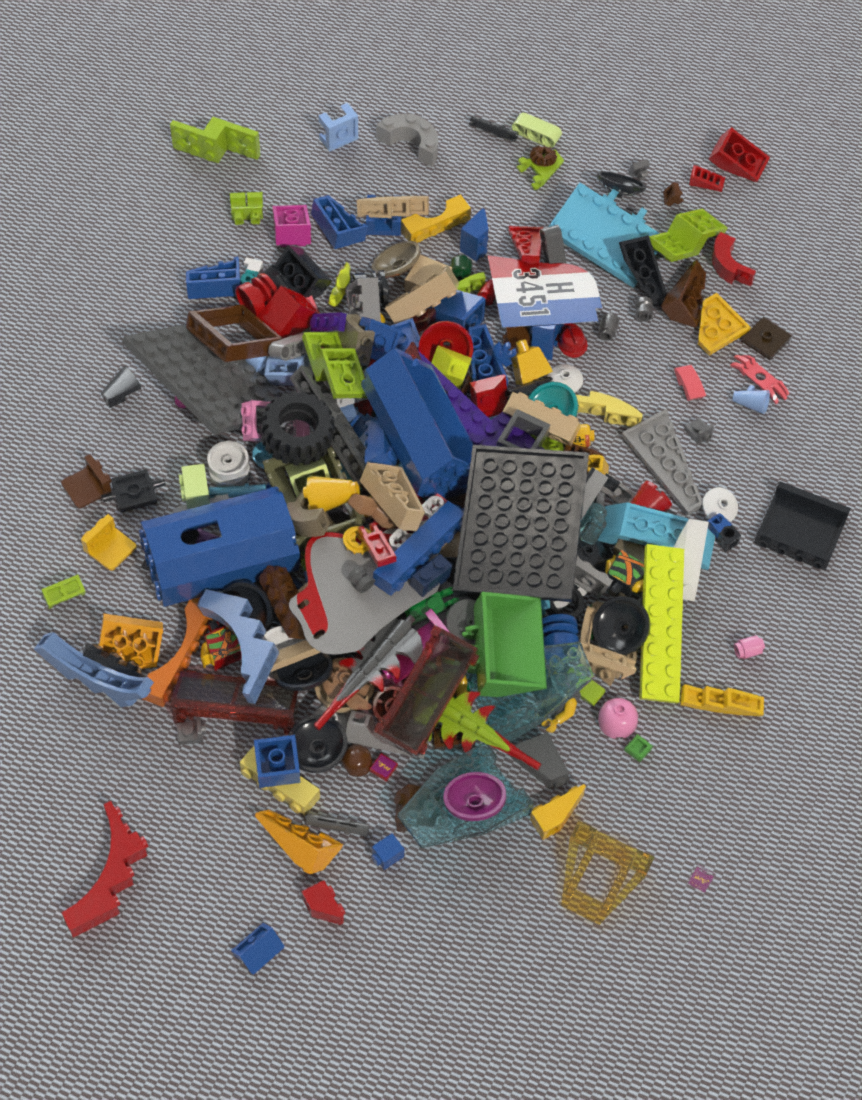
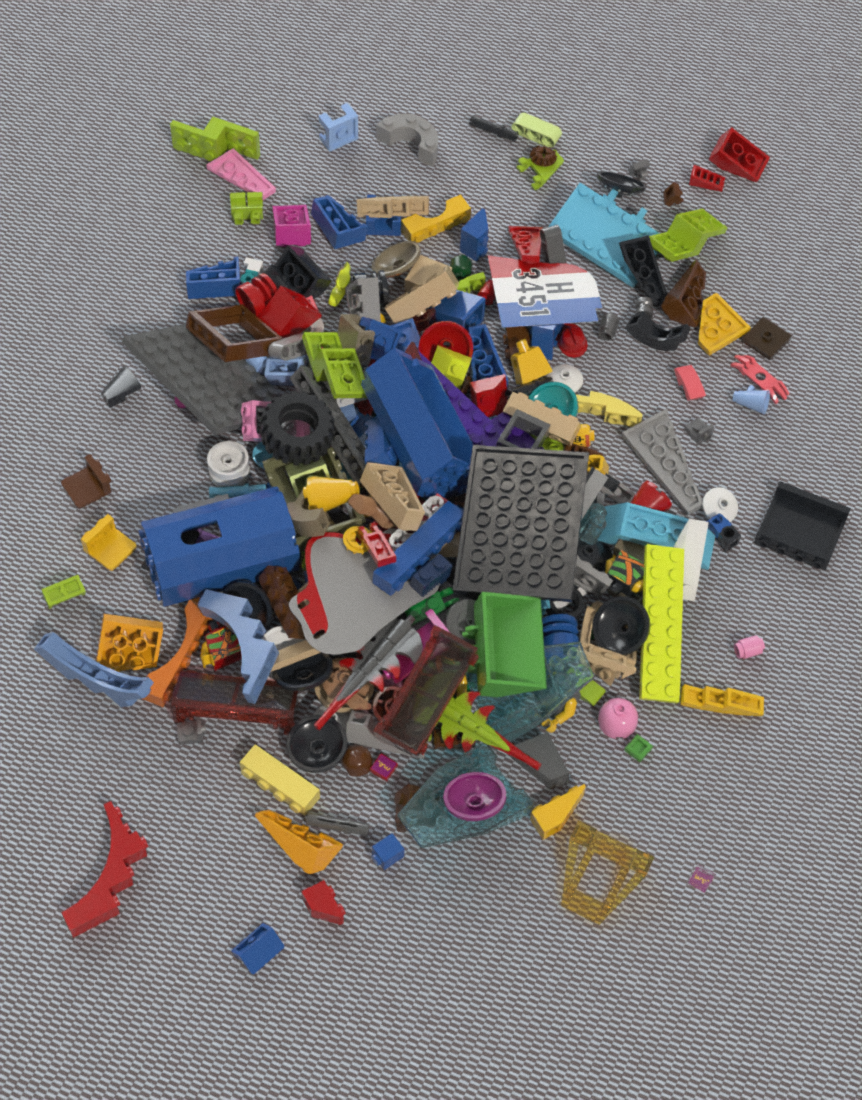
(111, 660): black plate -> none
(133, 490): black plate -> none
(194, 486): yellowish green brick -> none
(241, 173): none -> bright pink wing
(277, 761): blue brick -> none
(328, 322): dark purple plate -> none
(360, 578): dark grey wheel -> none
(503, 353): blue tile -> none
(654, 335): none -> black arch
(726, 266): red arch -> none

